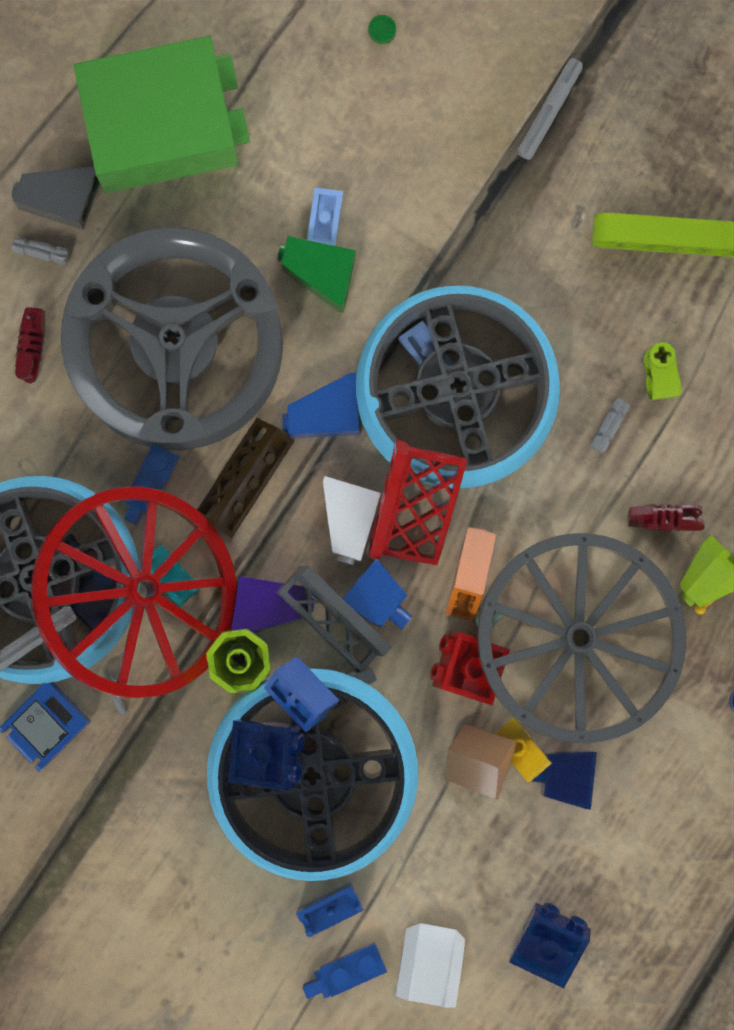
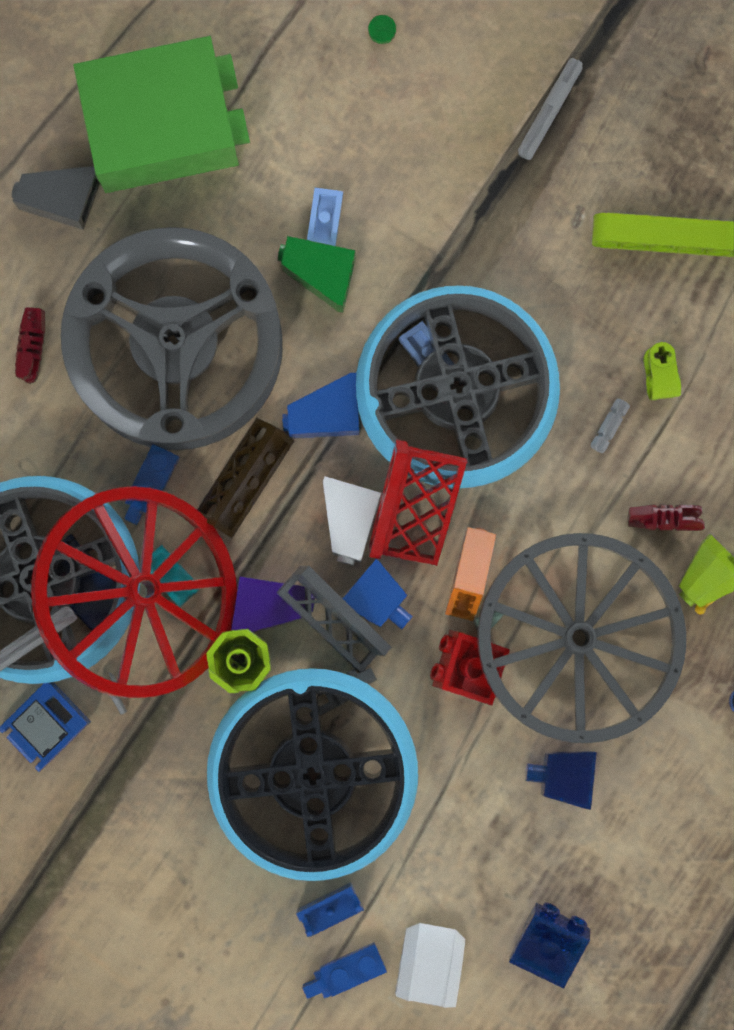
(40, 250): light grey axle -> none
(265, 754): clear blue plate -> none
(300, 693): blue hinge -> none
(479, 760): medium nougat slope -> none
(527, 756): yellow plate -> none

